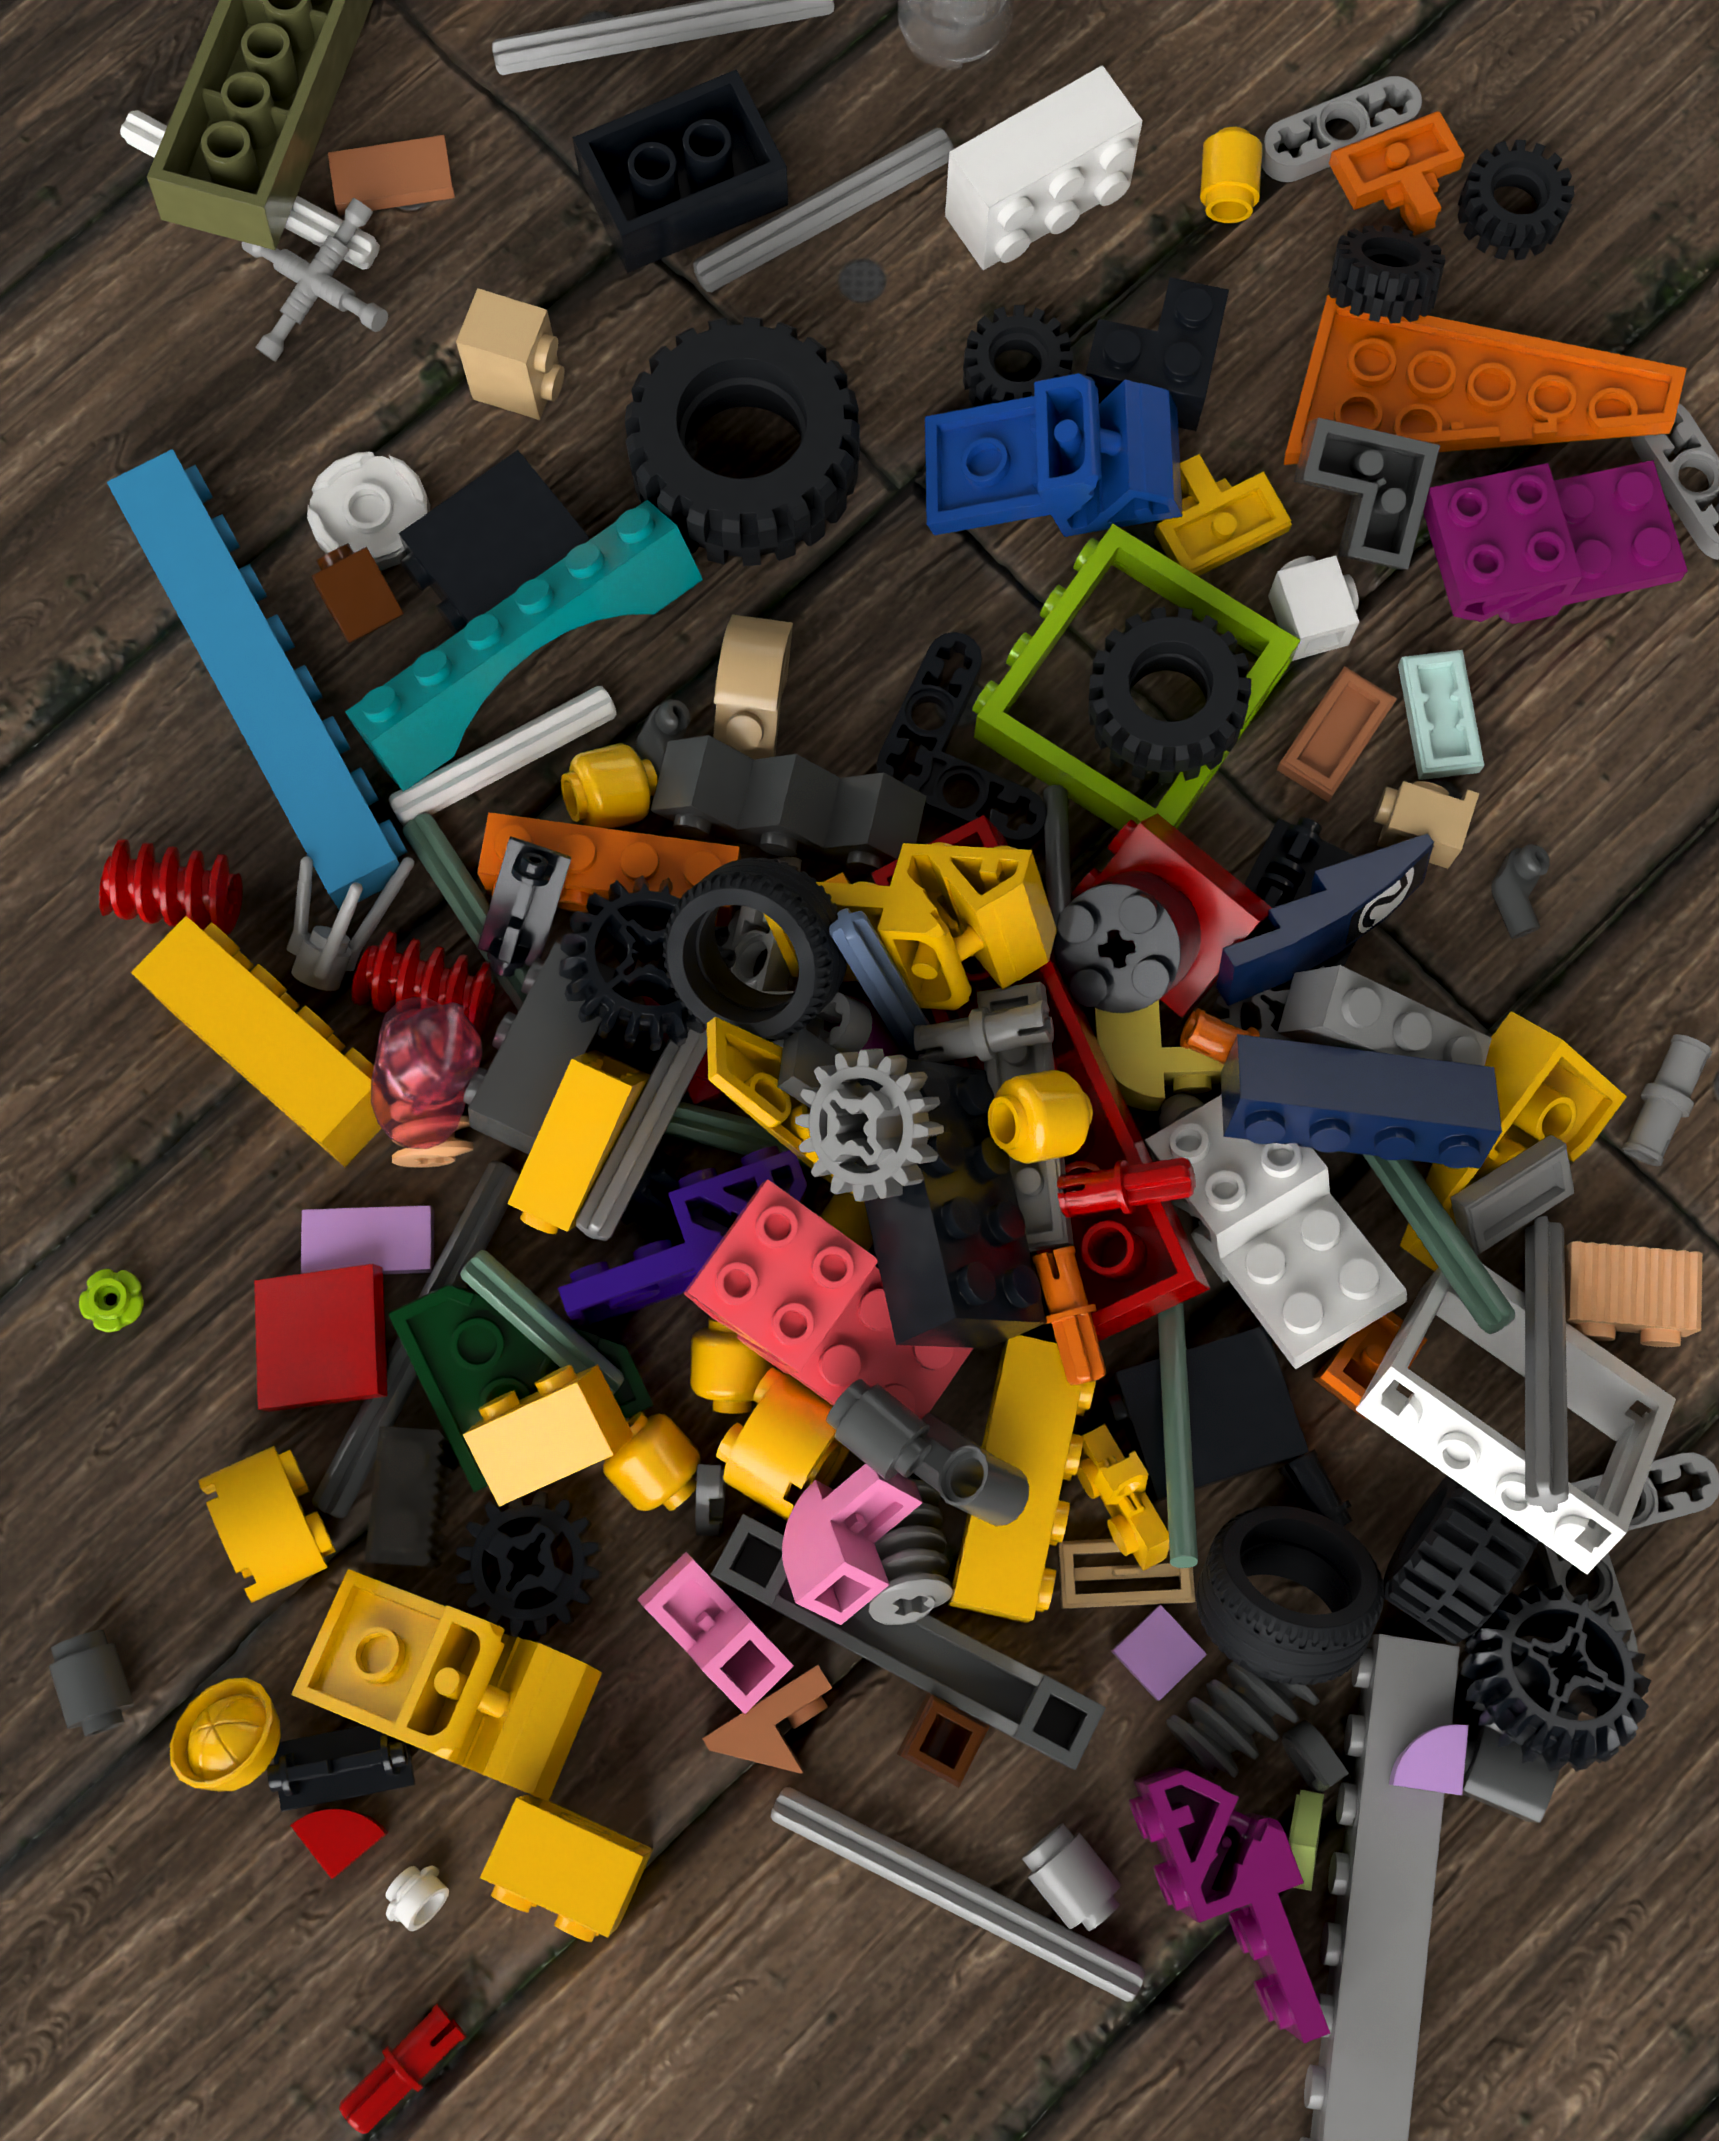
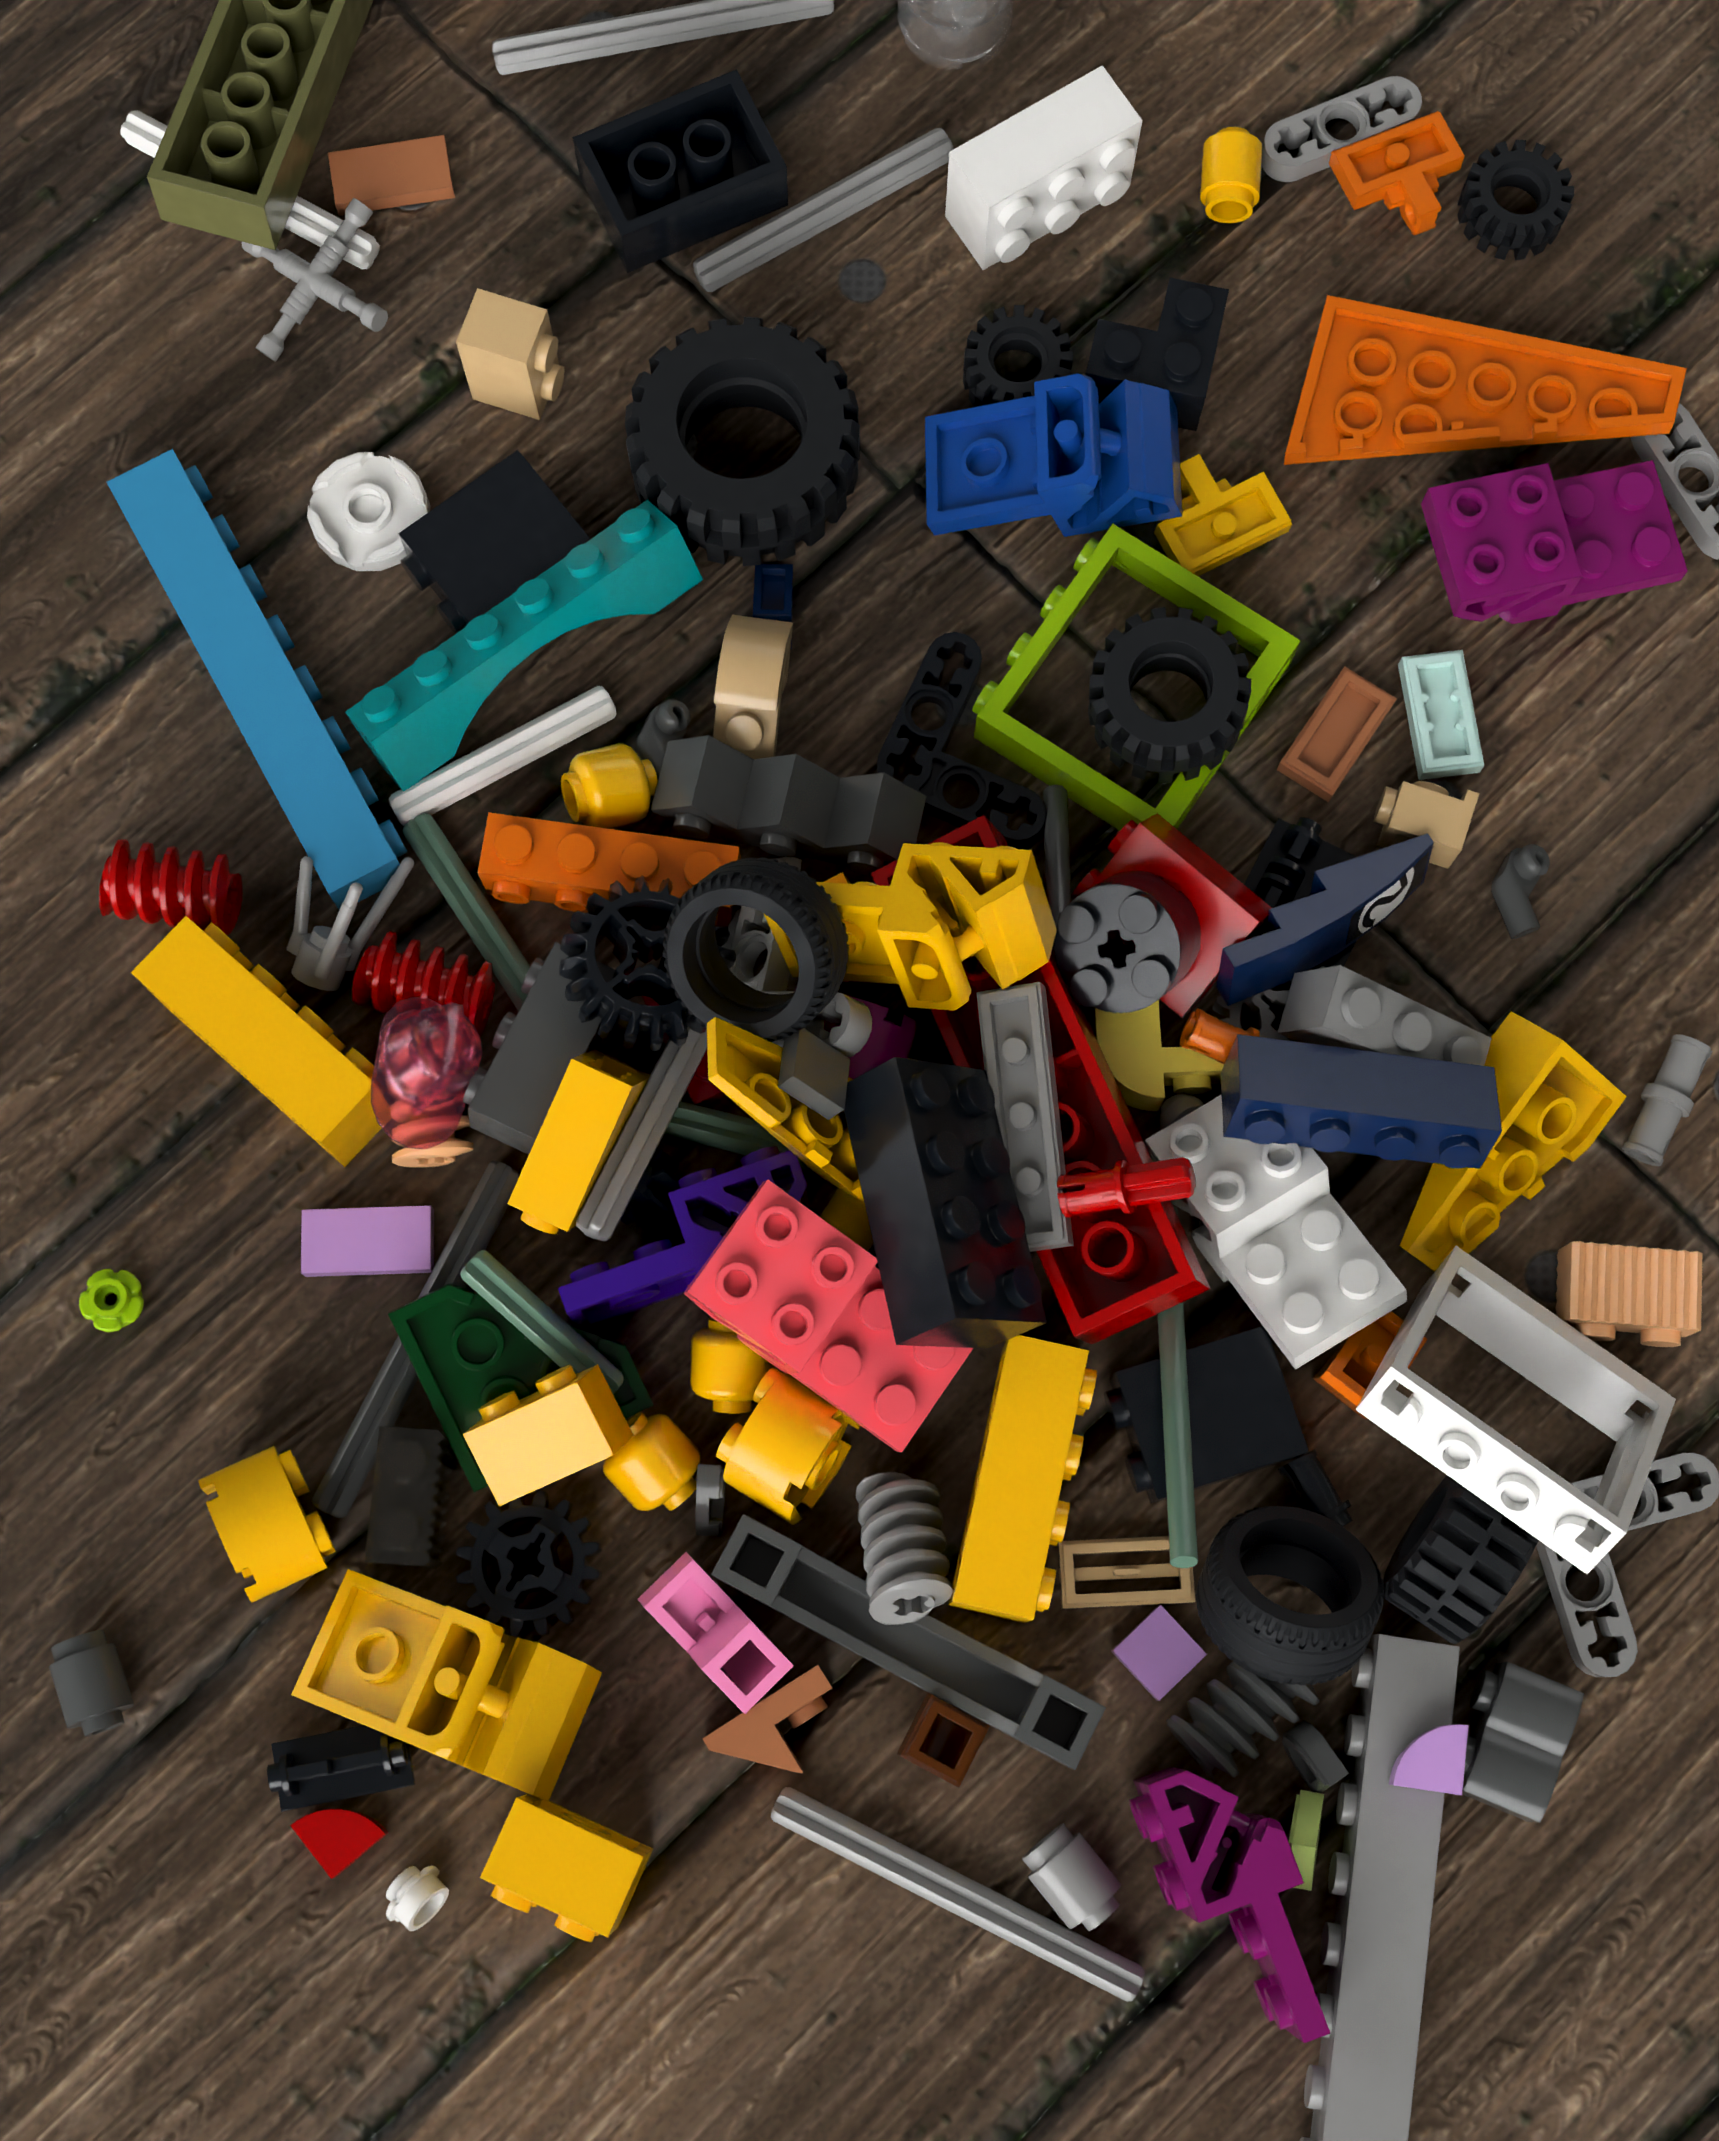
(225, 1736): yellow hat -> none
(320, 1338): red tile -> none
(355, 592): reddish brown brick -> none
(401, 2070): red axle -> none
(523, 905): black hinge -> none
(773, 592): none -> dark blue piece
(833, 1537): bright pink brick -> none
(878, 1126): light grey gear -> none
(879, 978): sand blue axle -> none
(879, 1430): dark grey brick -> none
(972, 1476): dark grey piece -> none
(984, 1033): light grey pin -> none
(1040, 1116): yellow head -> none
(1070, 1315): orange axle -> none
(1122, 1487): yellow hinge -> none
(1315, 604): white brick -> none
(1386, 274): black tyre -> none
(1386, 481): dark grey brick -> none
(1444, 1243): sand green axle -> none
(1513, 1194): light grey tile -> none
(1545, 1366): light grey axle -> none
(1590, 1666): black gear -> none

